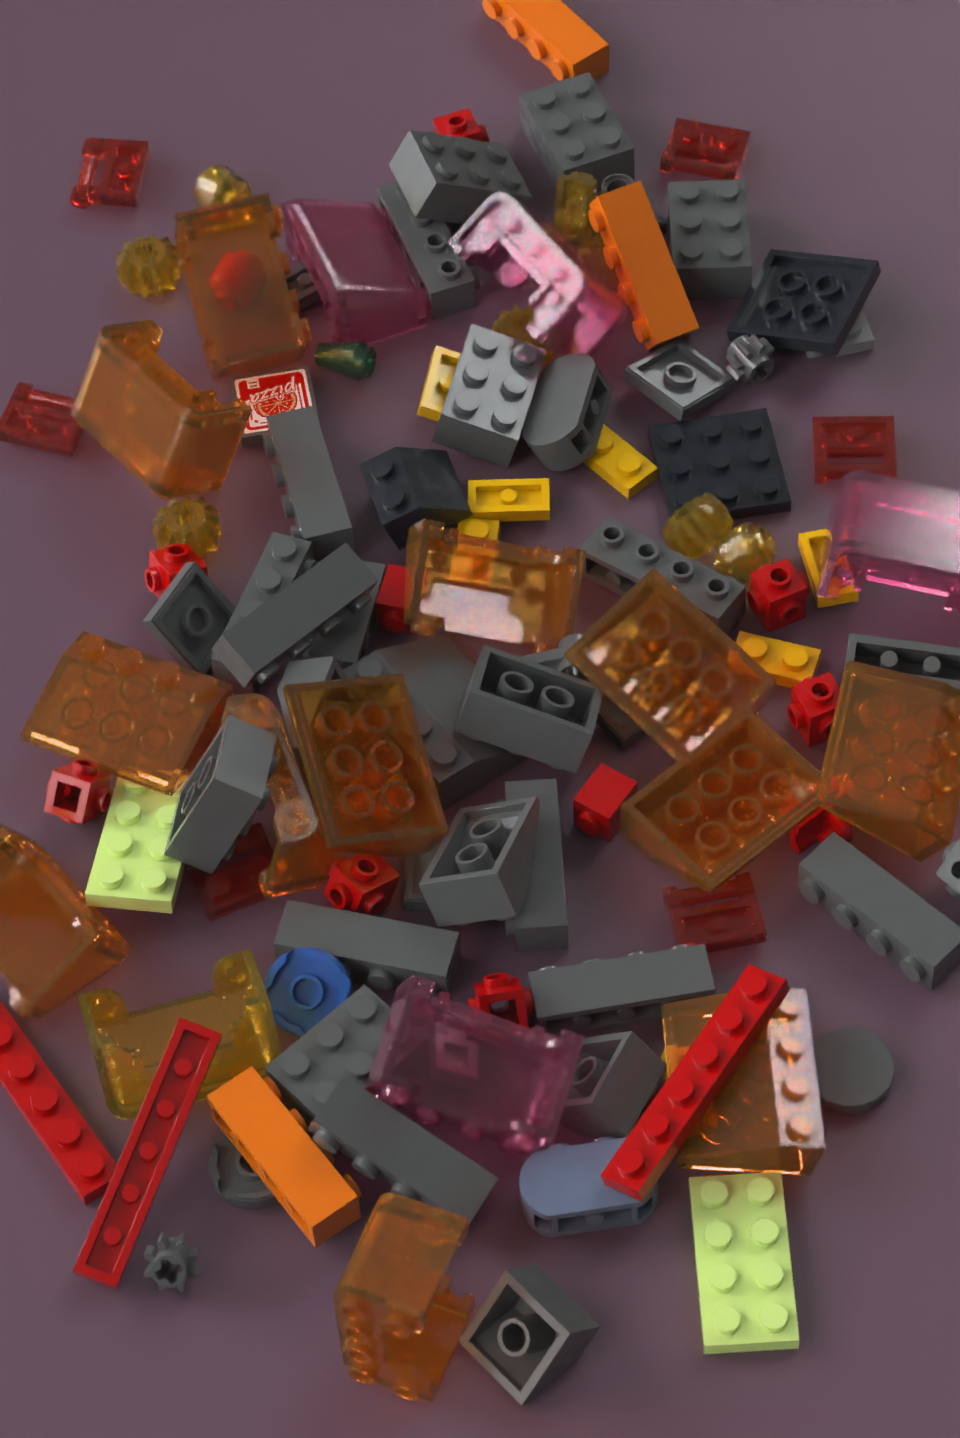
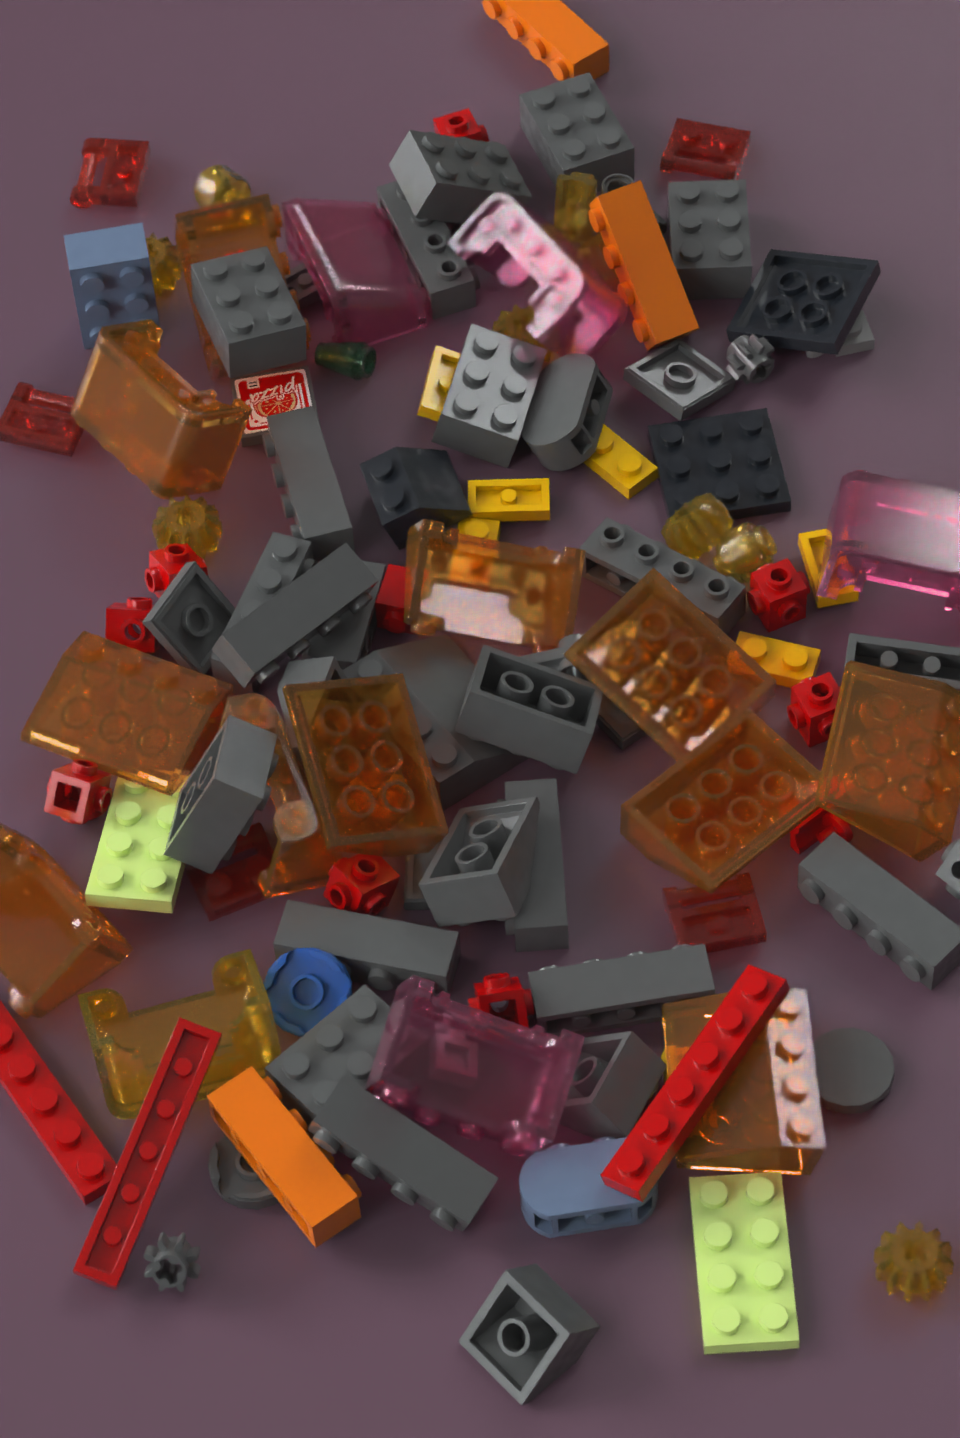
(110, 278): none -> sand blue brick
(122, 622): none -> red brick
(248, 312): none -> dark grey brick
(396, 1302): clear orange windscreen -> none
(600, 801): red brick -> none
(853, 439): clear red plate -> none
(915, 1276): none -> clear yellow gear

